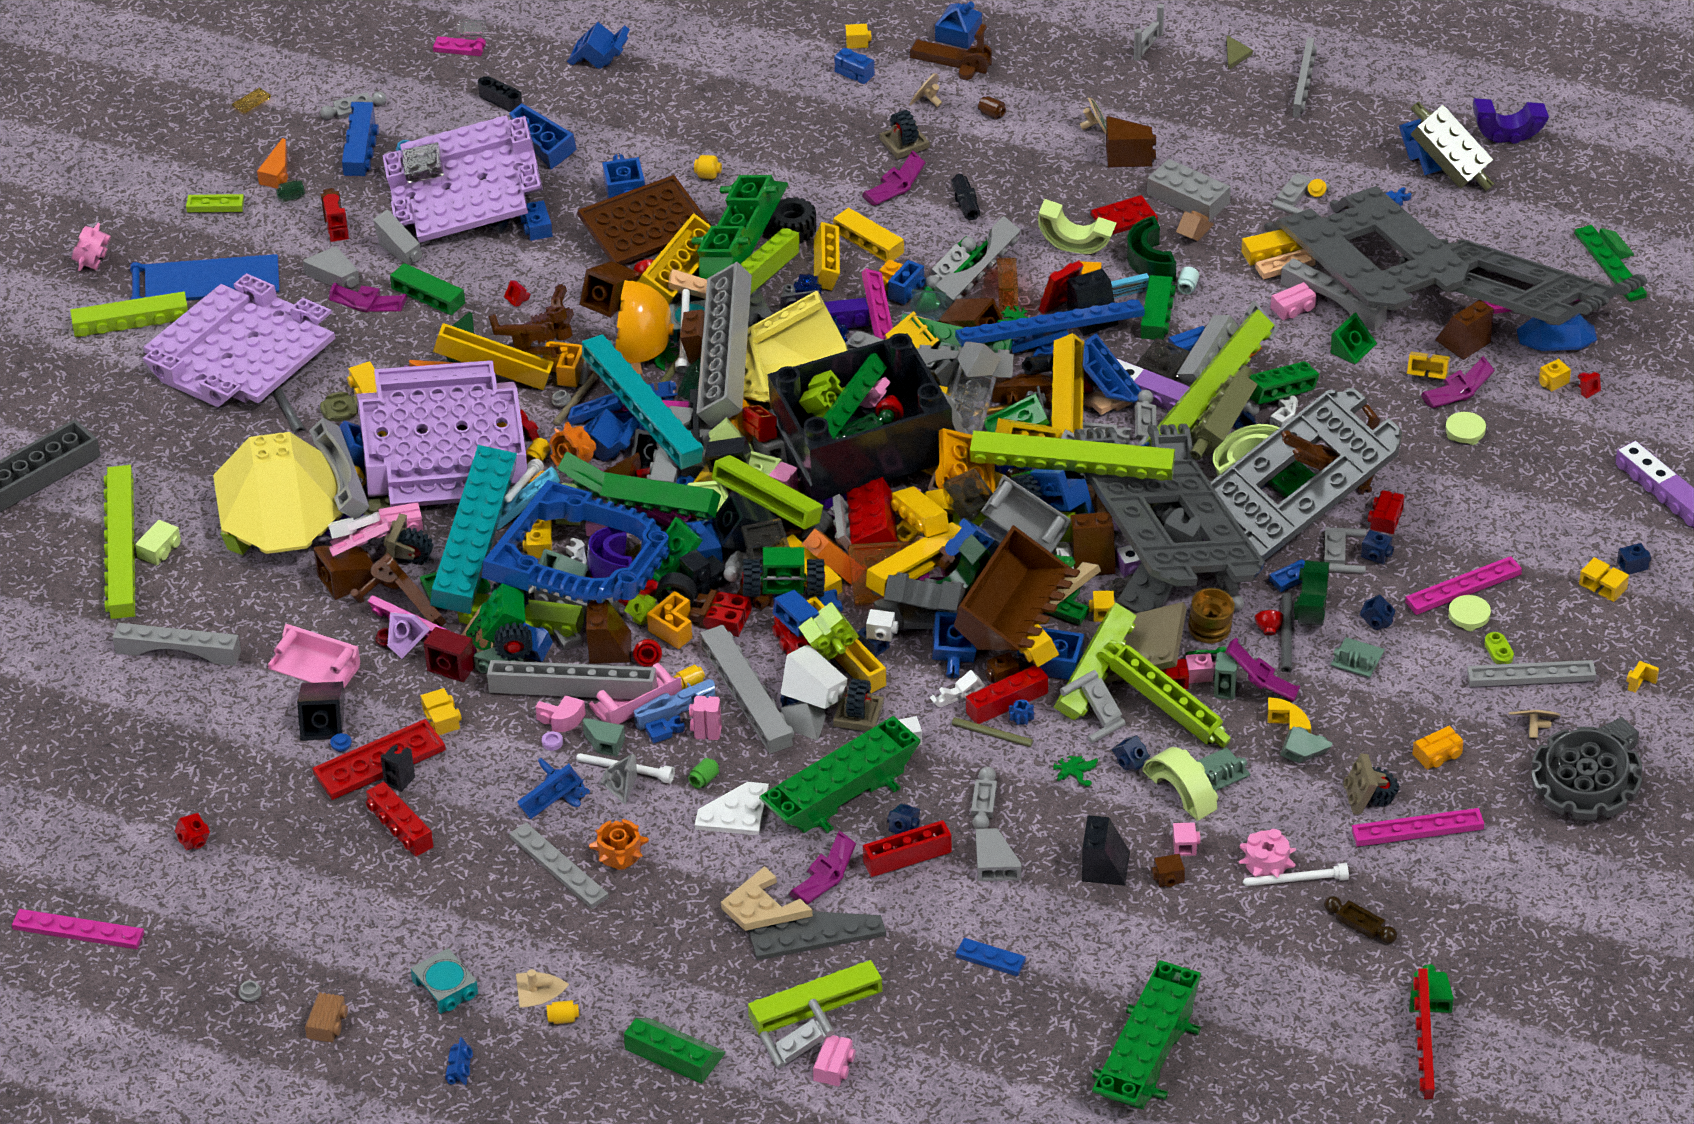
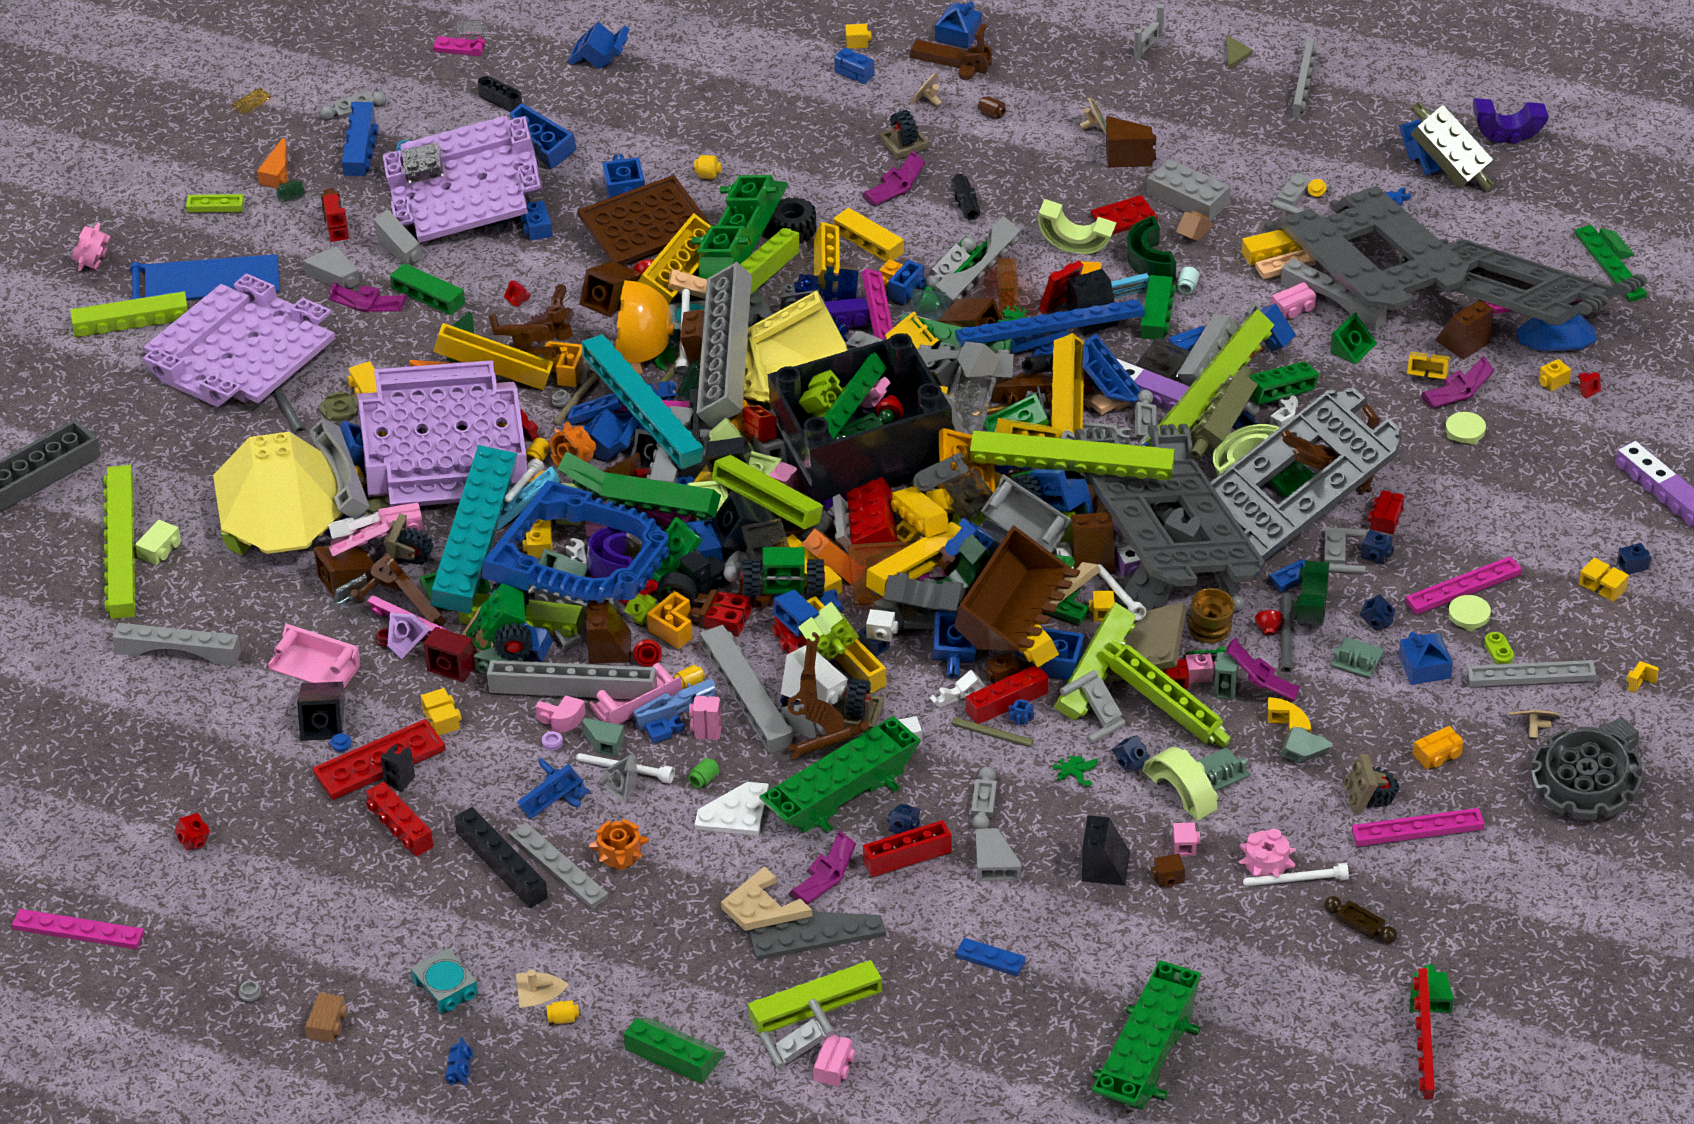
(344, 592): none -> clear light blue piece
(501, 857): none -> black brick
(818, 710): none -> reddish brown piece
(847, 283): none -> clear blue plate
(939, 473): none -> dark grey plate
(1134, 607): none -> white piece
(1281, 331): none -> blue brick
(1425, 658): none -> blue piece

